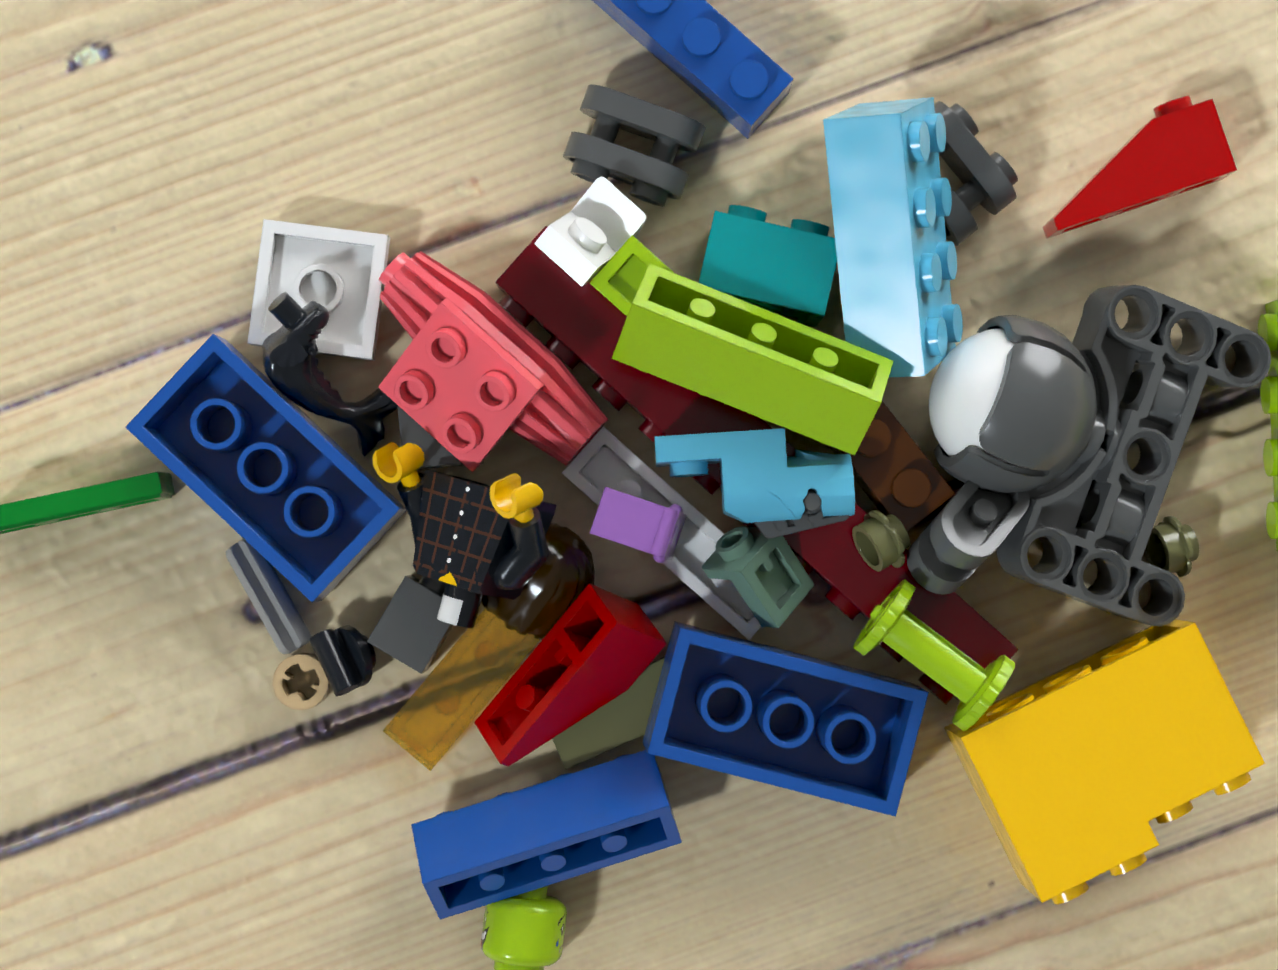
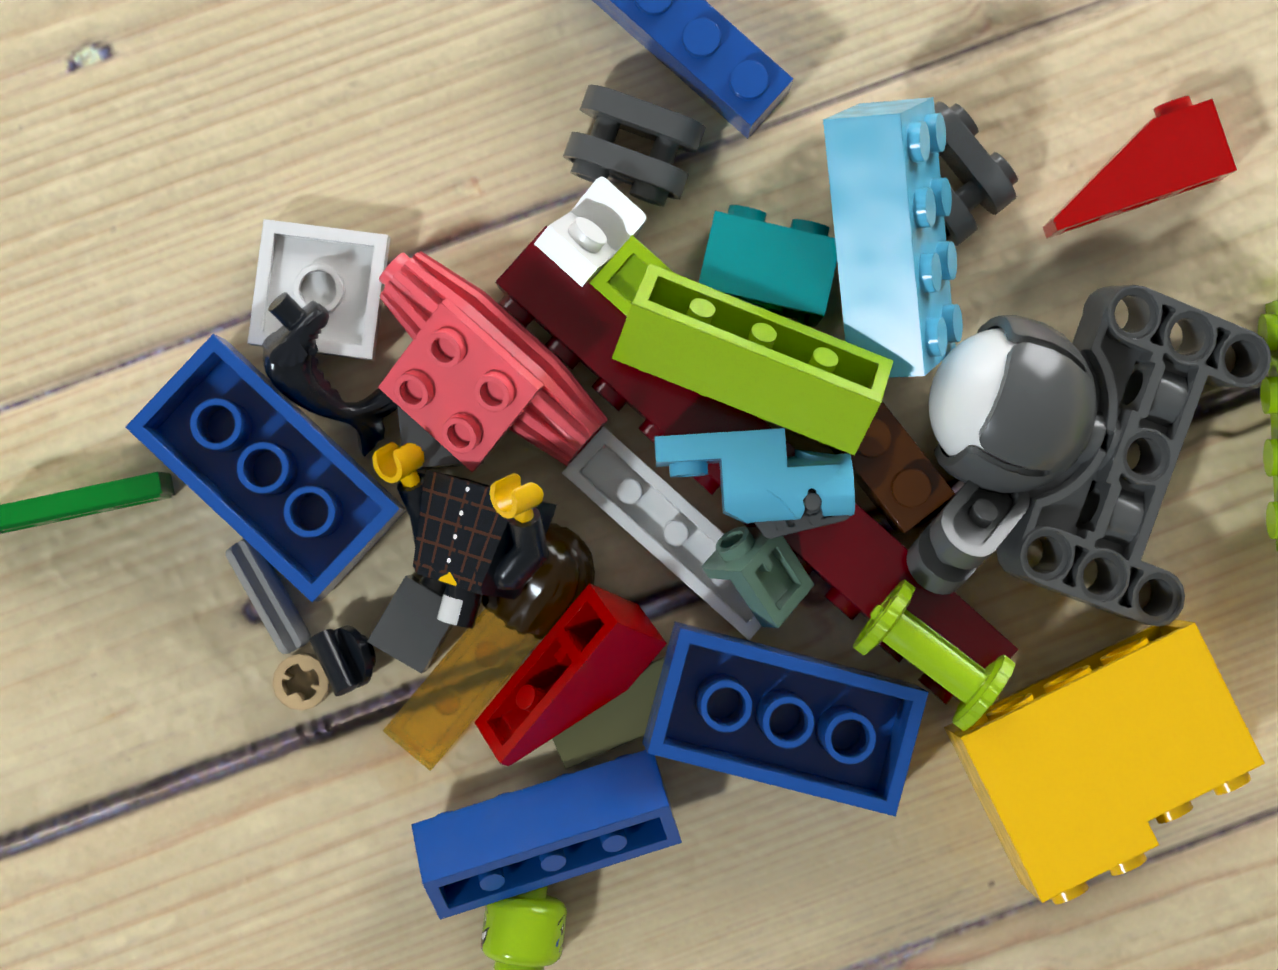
(639, 523): medium lavender piece -> none
(881, 540): olive plate -> none
(1172, 546): olive plate -> none

